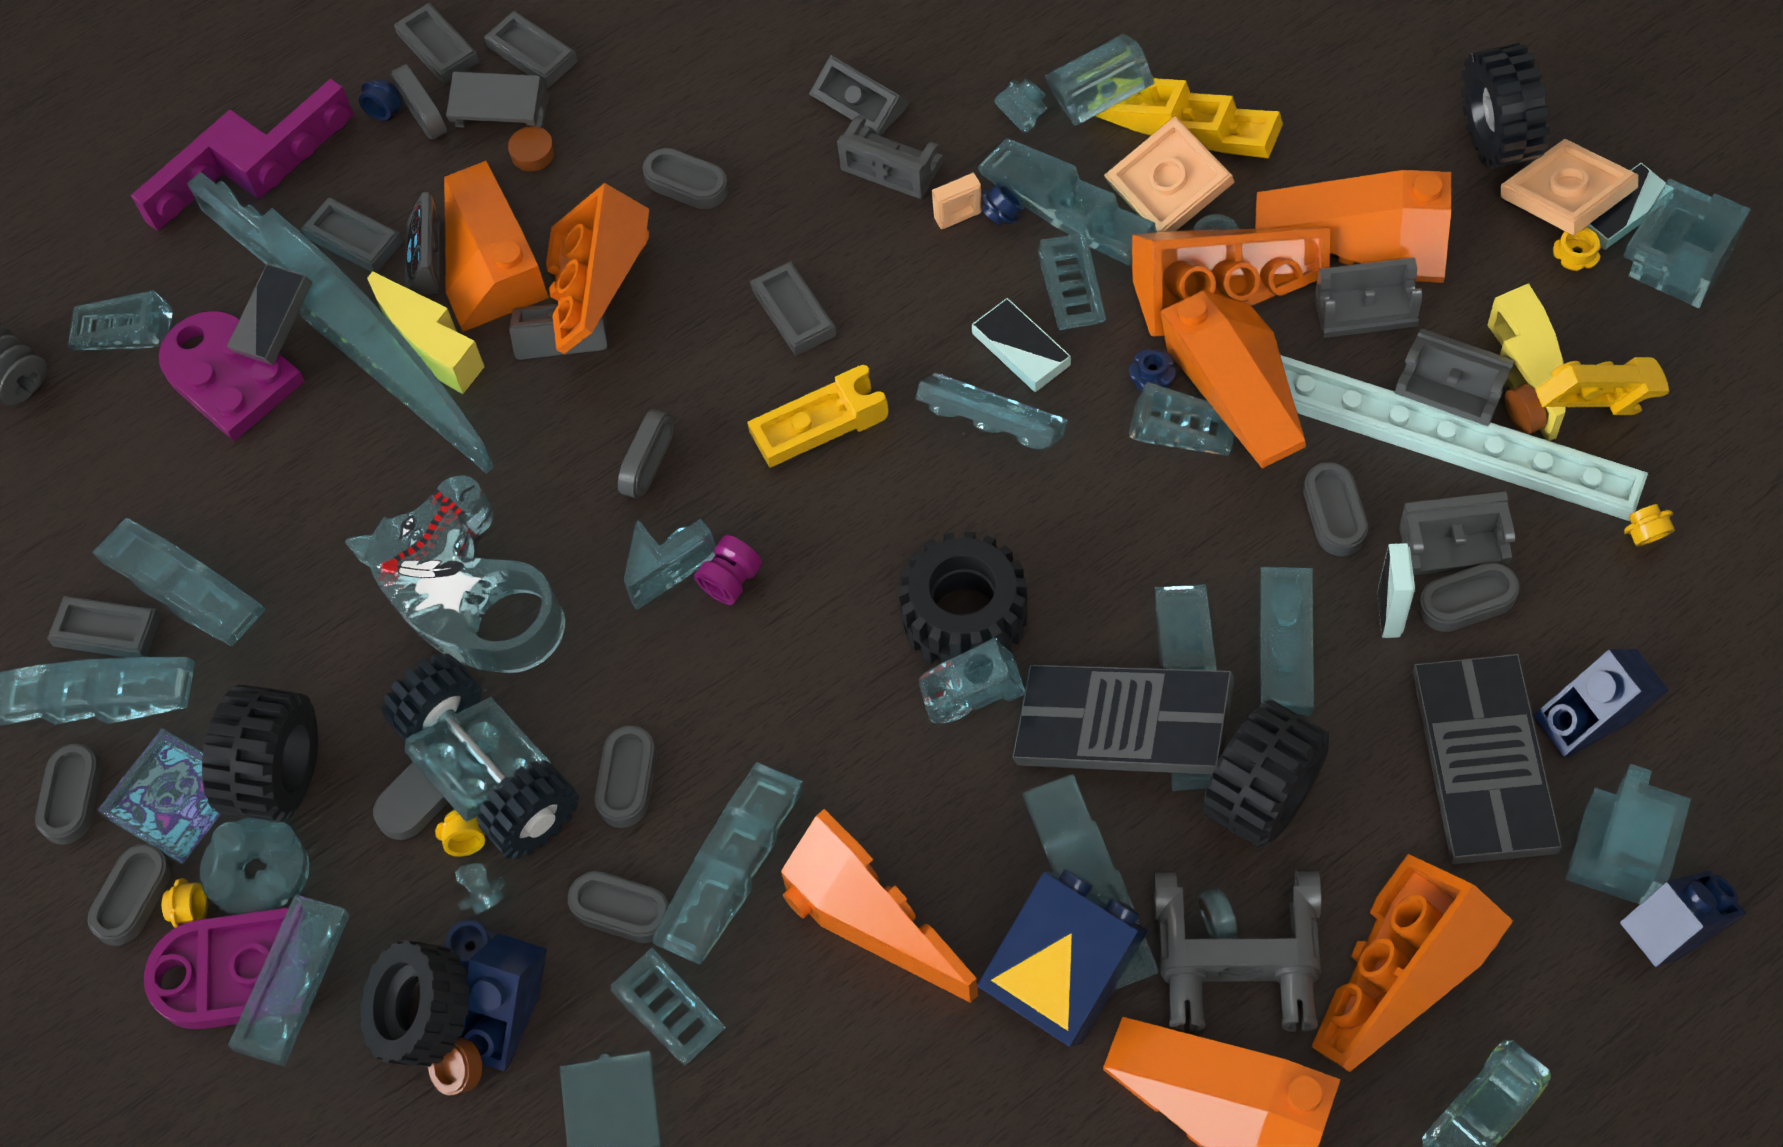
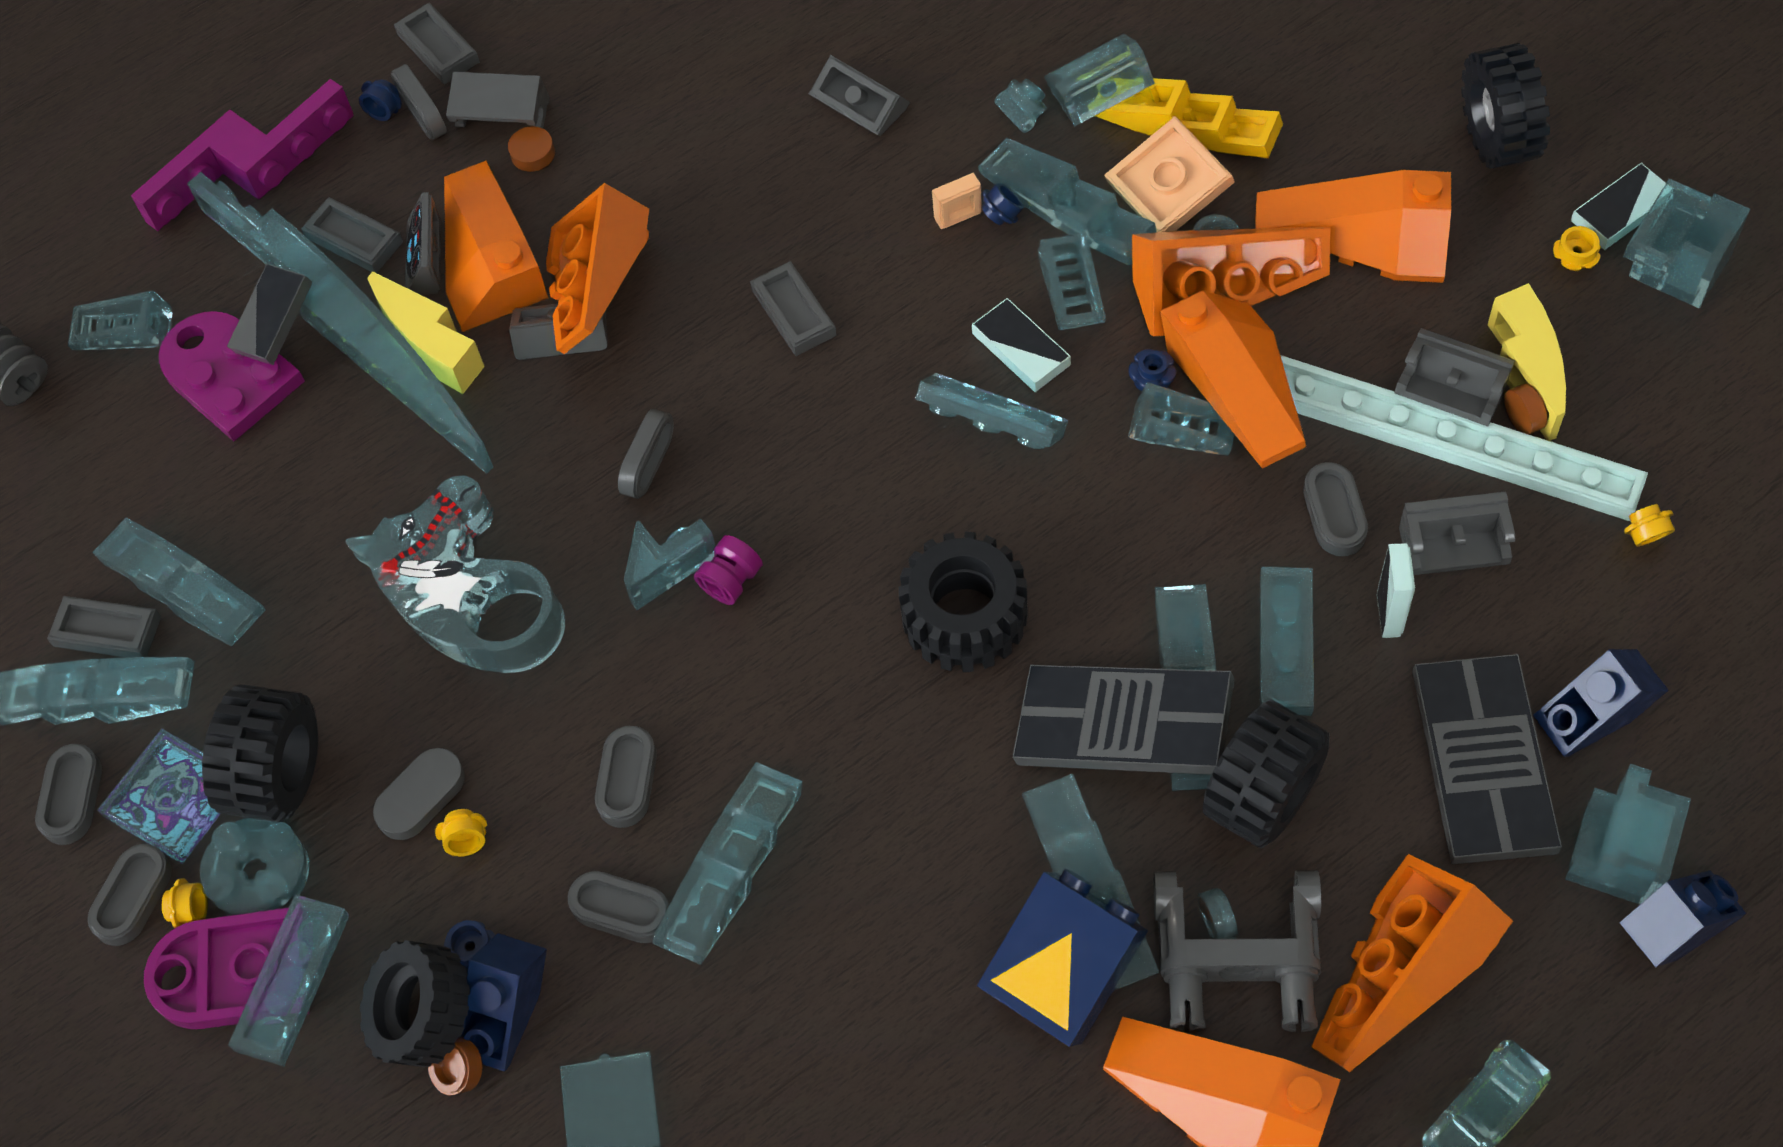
(478, 756): plate -> none
(482, 893): clear light blue plate -> none
(530, 48): dark grey tile -> none
(653, 963): clear light blue slope -> none
(685, 178): dark grey tile -> none
(819, 417): yellow plate -> none
(843, 894): orange wedge -> none
(887, 160): dark grey hinge -> none
(970, 682): clear light blue leg -> none
(1368, 297): dark grey hinge -> none
(1468, 597): dark grey tile -> none
(1569, 186): light nougat tile -> none
(1604, 385): yellow plate -> none

